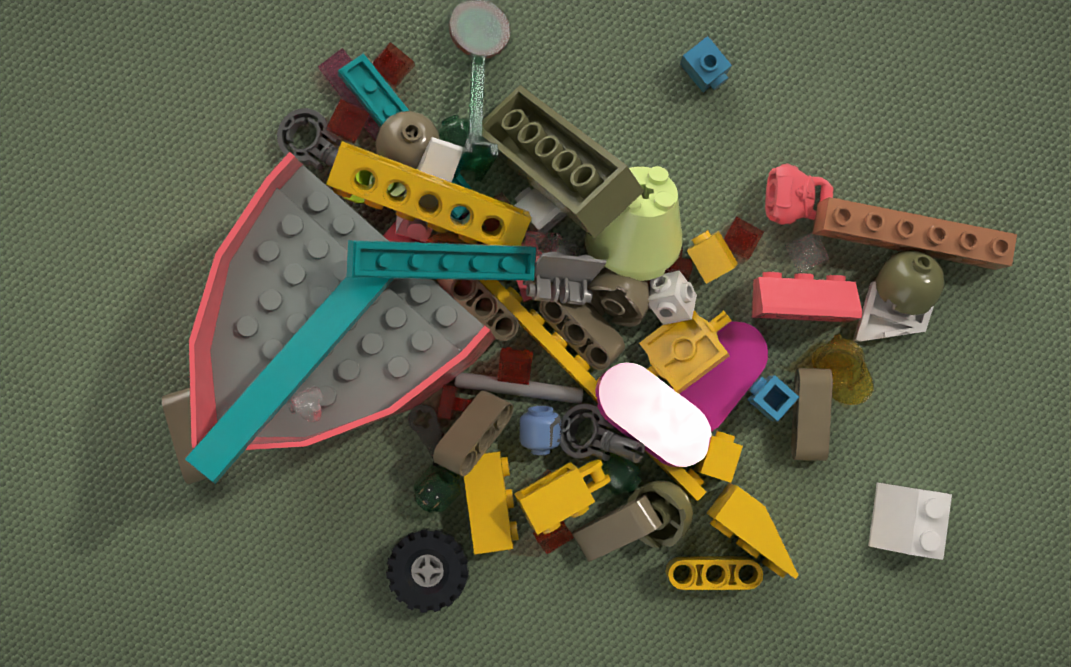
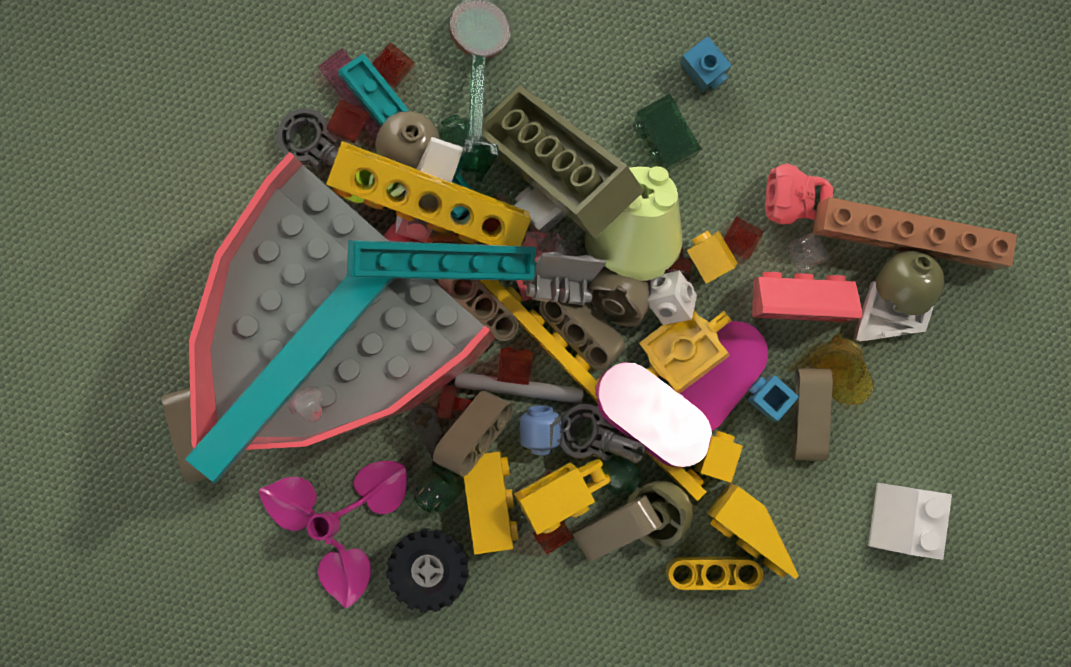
(291, 504): none -> dark pink plant
(666, 133): none -> clear green brick

